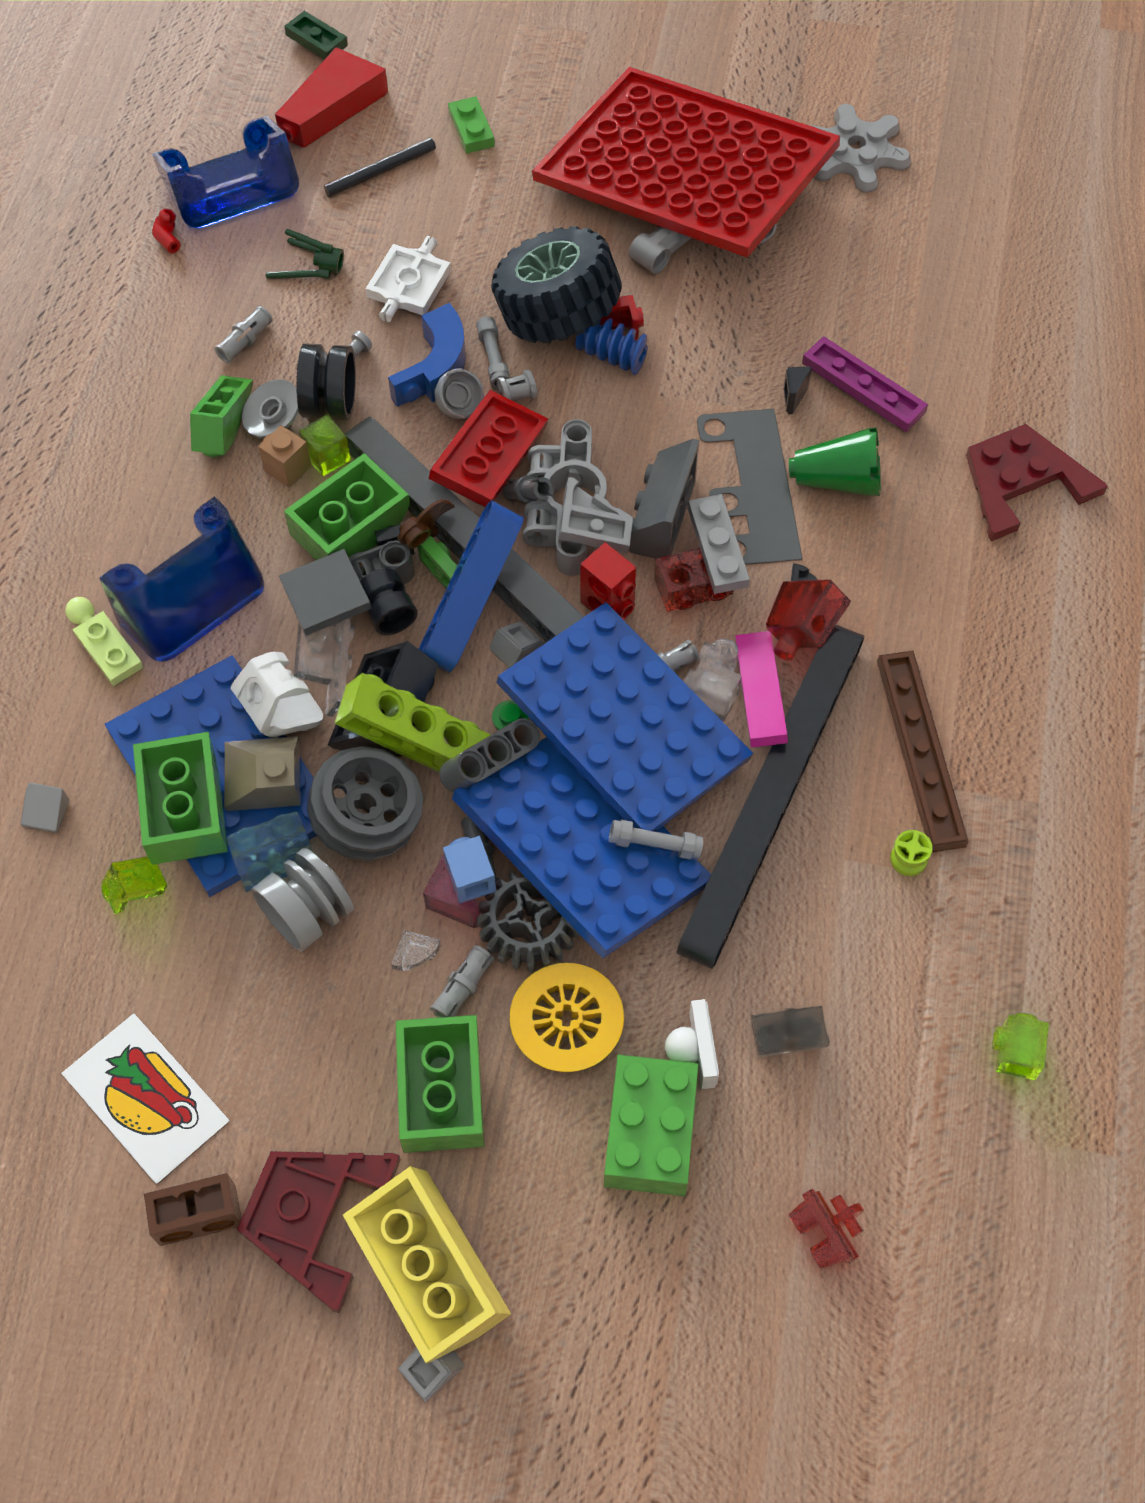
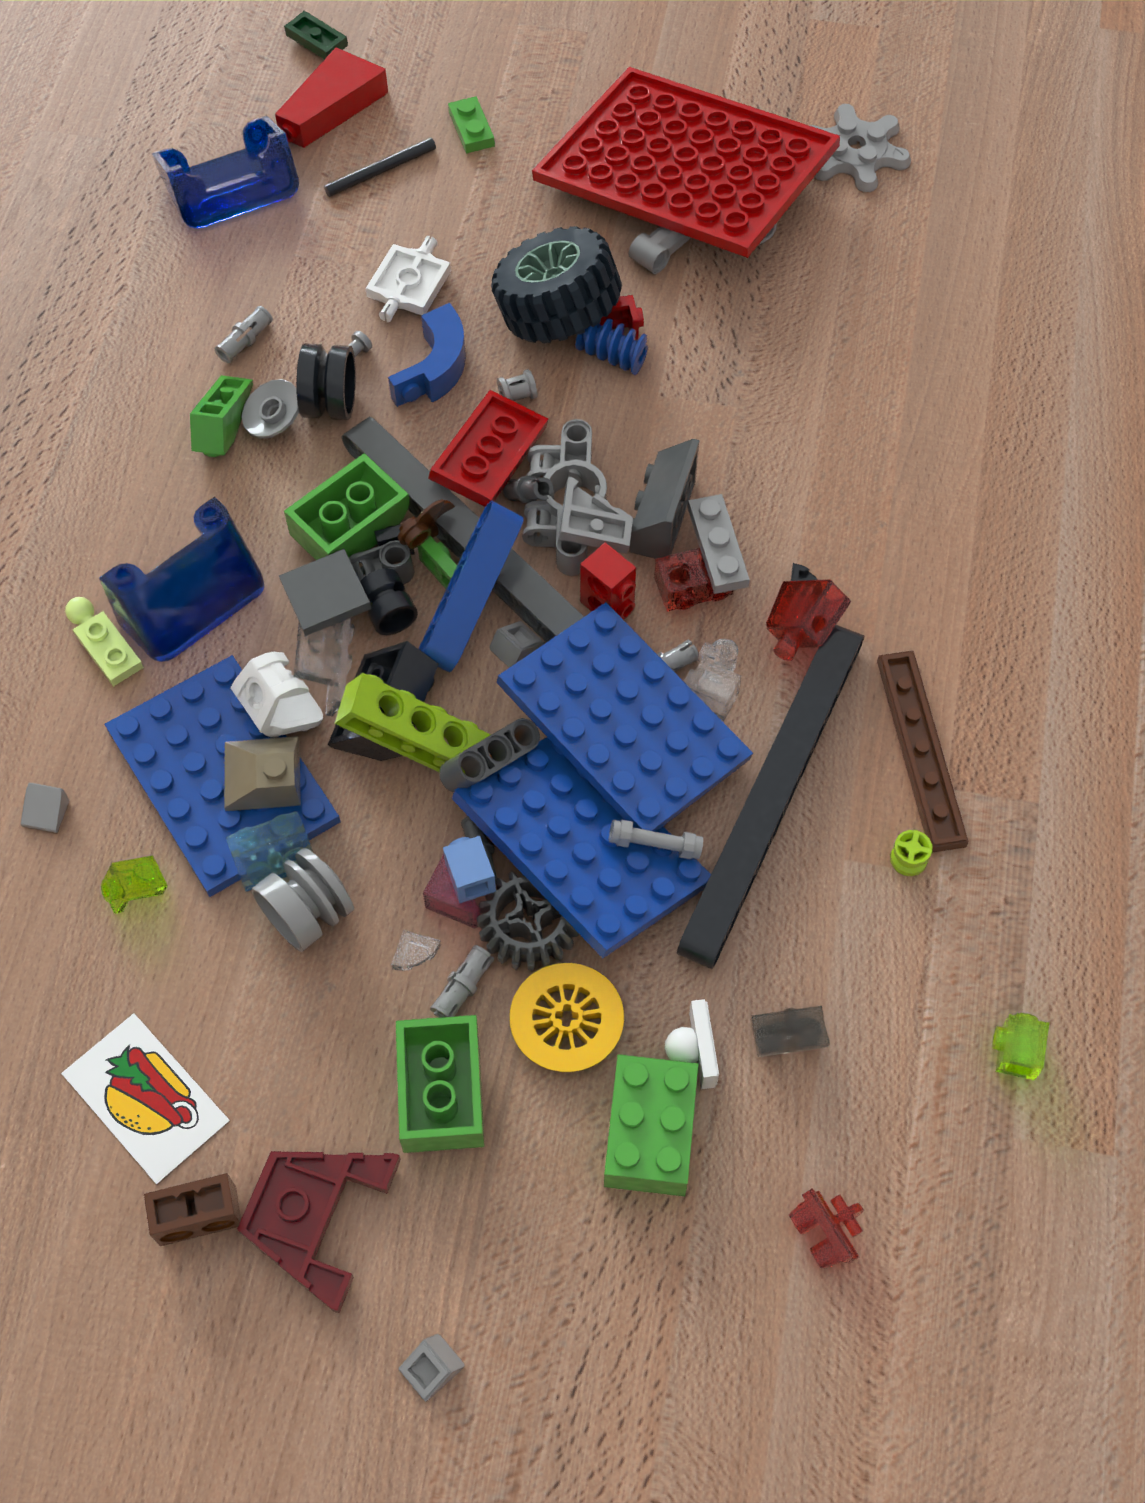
(163, 230): red arm -> none
(179, 798): bright green brick -> none
(284, 455): medium nougat brick -> none
(325, 257): dark green plant -> none
(325, 445): clear neon green brick -> none
(357, 833): dark grey wheel -> none
(426, 1264): light yellow slope -> none
(458, 393): light grey hair -> none
(488, 334): light grey bar -> none
(506, 713): green plate -> none
(761, 689): dark pink tile -> none
(764, 484): dark grey piece -> none
(795, 386): black slope -> none
(841, 464): green cone -> none
(865, 384): magenta plate -> none
(1020, 463): dark red wing -> none

